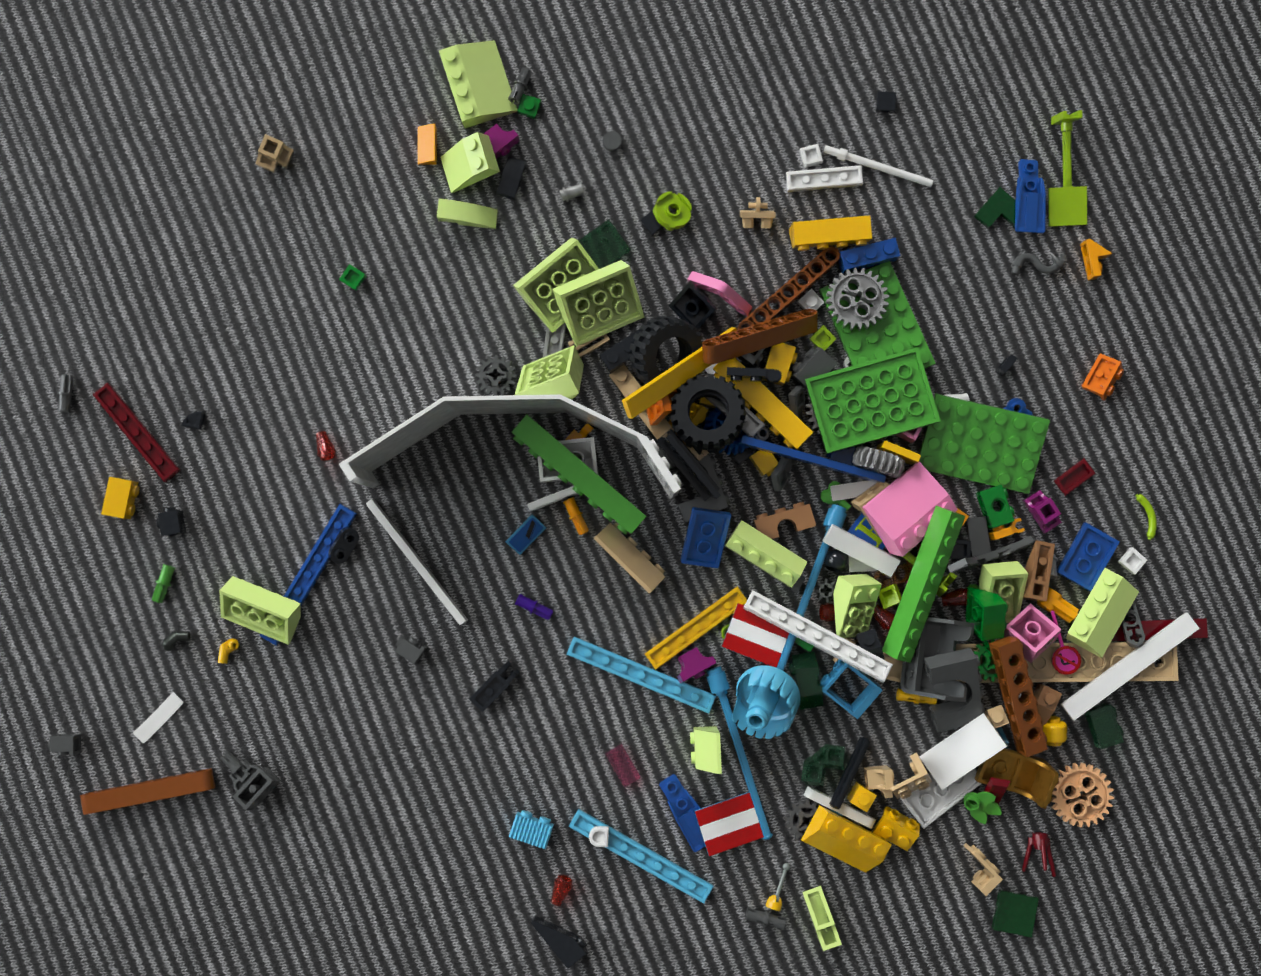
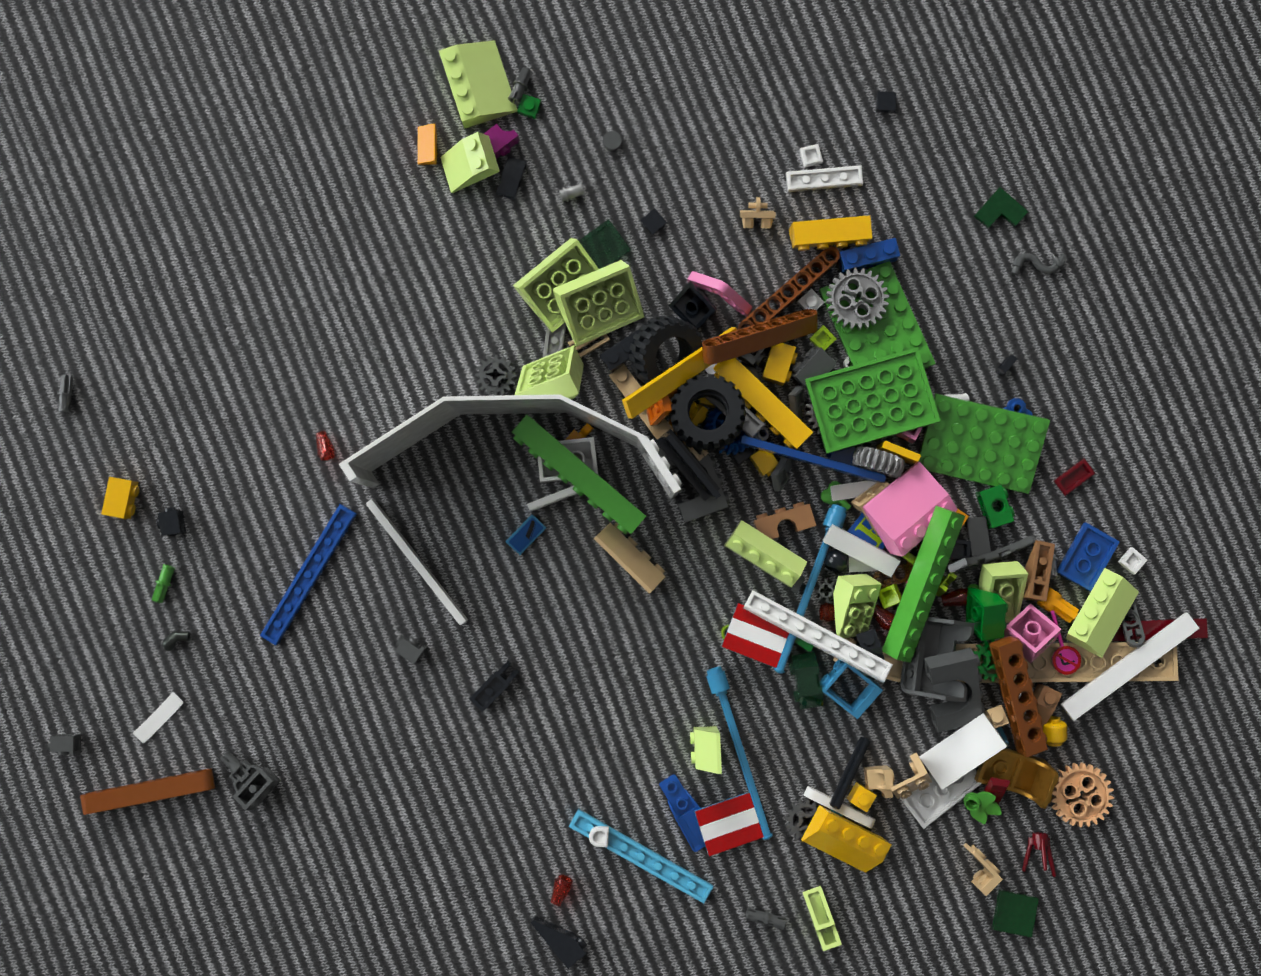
(136, 432): dark red tile -> none
(194, 420): black tile -> none
(226, 648): yellow arm -> none
(259, 609): yellowish green slope -> none
(273, 153): tan brick -> none
(342, 545): black plate -> none
(352, 277): green plate -> none
(466, 214): yellowish green slope -> none
(531, 829): medium azure brick -> none
(534, 607): dark purple axle -> none
(576, 516): light orange axle -> none
(622, 765): clear pink tile -> none
(641, 674): medium azure tile -> none
(665, 217): lime plate -> none
(694, 664): magenta brick -> none
(695, 628): yellow tile -> none
(705, 537): blue plate -> none
(754, 374): black hinge -> none
(765, 701): medium azure piece -> none
(774, 901): hinge -> none
(827, 757): clear green brick -> none
(843, 154): white bar -> none
(897, 828): yellow bracket -> none
(916, 699): yellow pin -> none
(1002, 531): light orange plate -> none
(1030, 199): blue piece -> none
(1043, 511): magenta brick -> none
(1067, 204): lime piece -> none
(1091, 253): light orange slope -> none
(1103, 376): orange bracket -> none
(1104, 726): clear green brick -> none
(1151, 515): lime piece -> none

